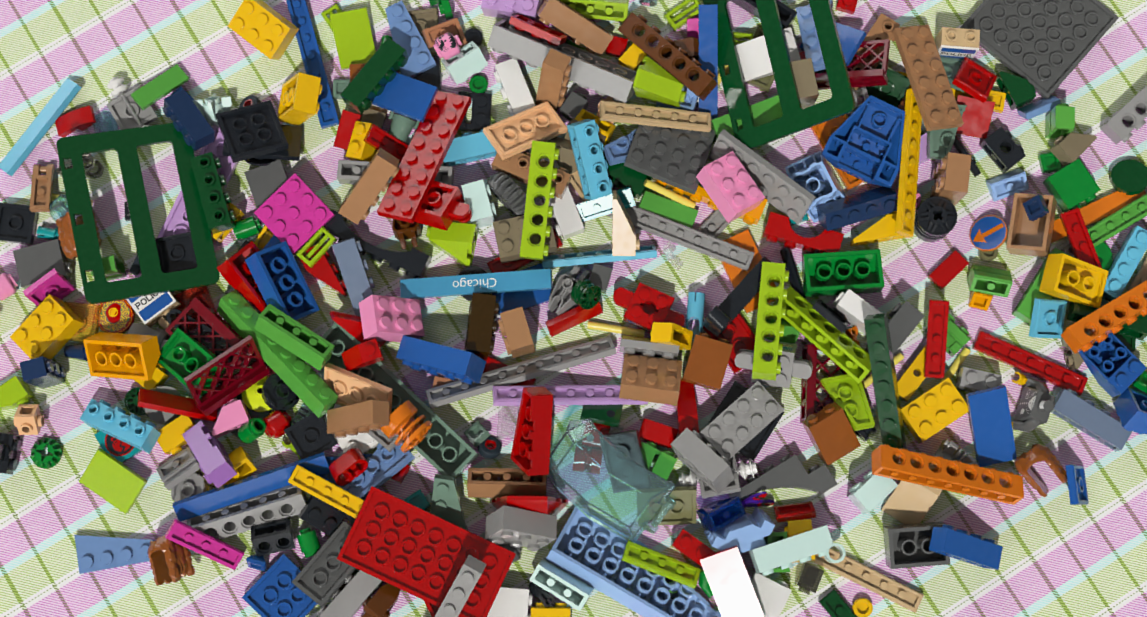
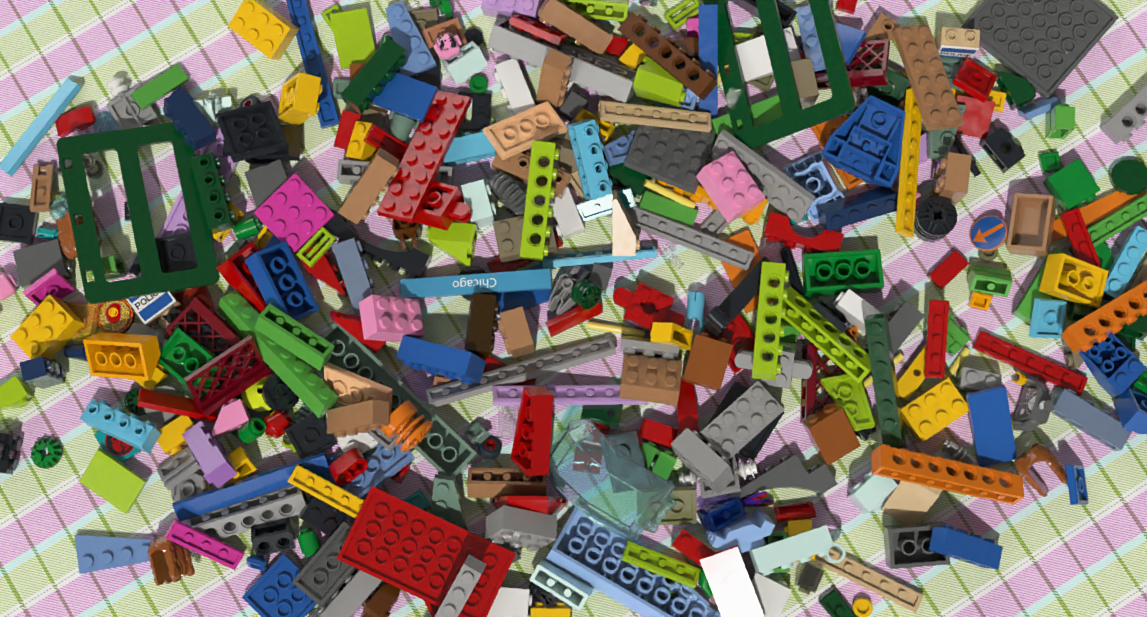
(28, 419): light nougat brick -> none
(362, 355): red slope -> none
(879, 232): yellow slope -> none
(1007, 184): light blue slope -> none
(1036, 207): dark blue tile -> none
(1071, 146): dark tan slope -> none

